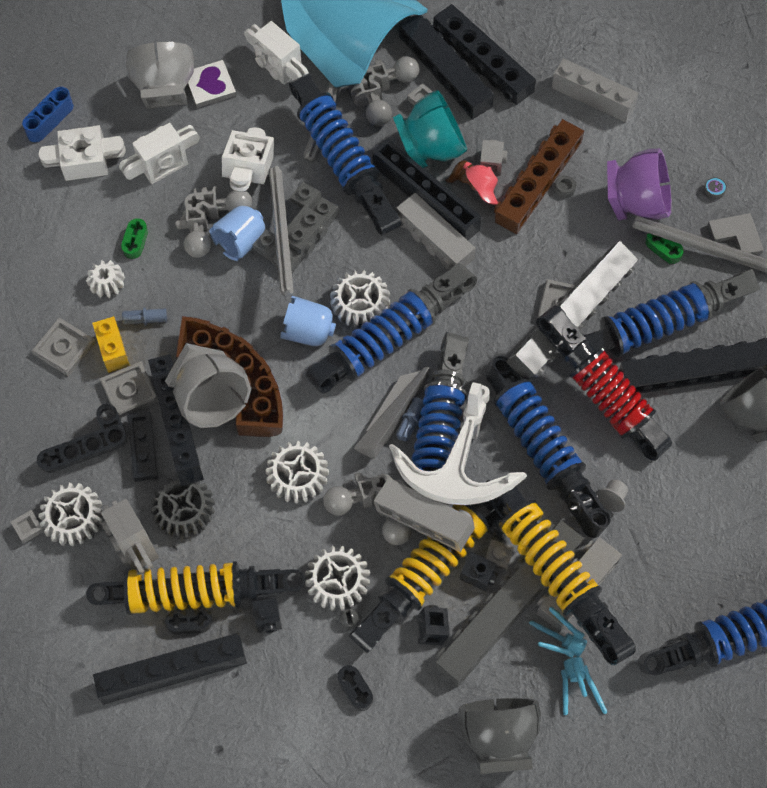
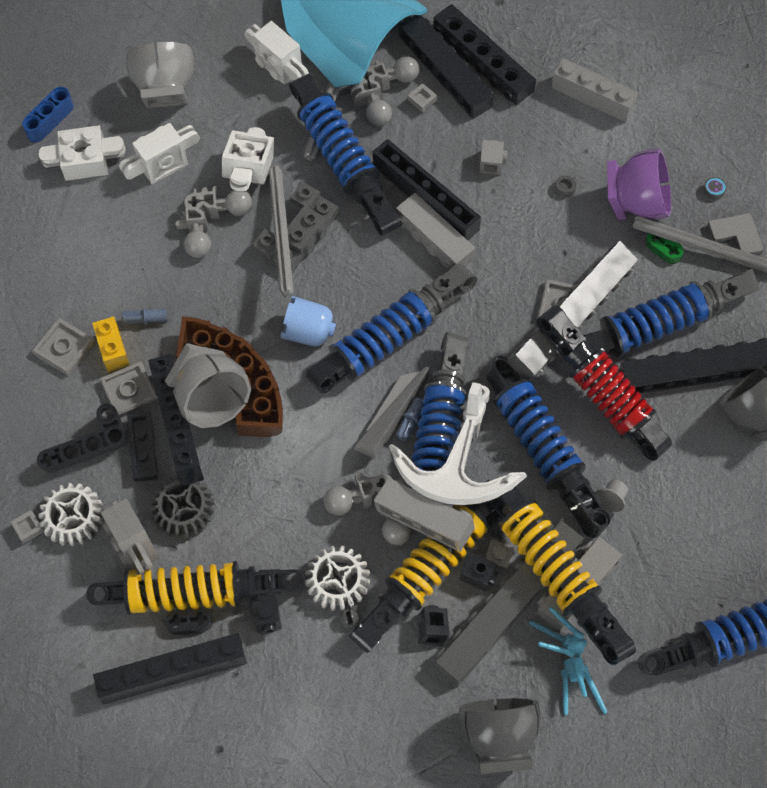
(105, 279): white gear -> none
(130, 237): green beam -> none
(211, 84): tile -> none
(238, 231): light blue cylinder -> none
(281, 464): white gear -> none
(359, 286): white gear -> none
(359, 684): black beam -> none
(431, 131): teal plate -> none
(478, 177): coral hair -> none
(515, 217): reddish brown brick -> none

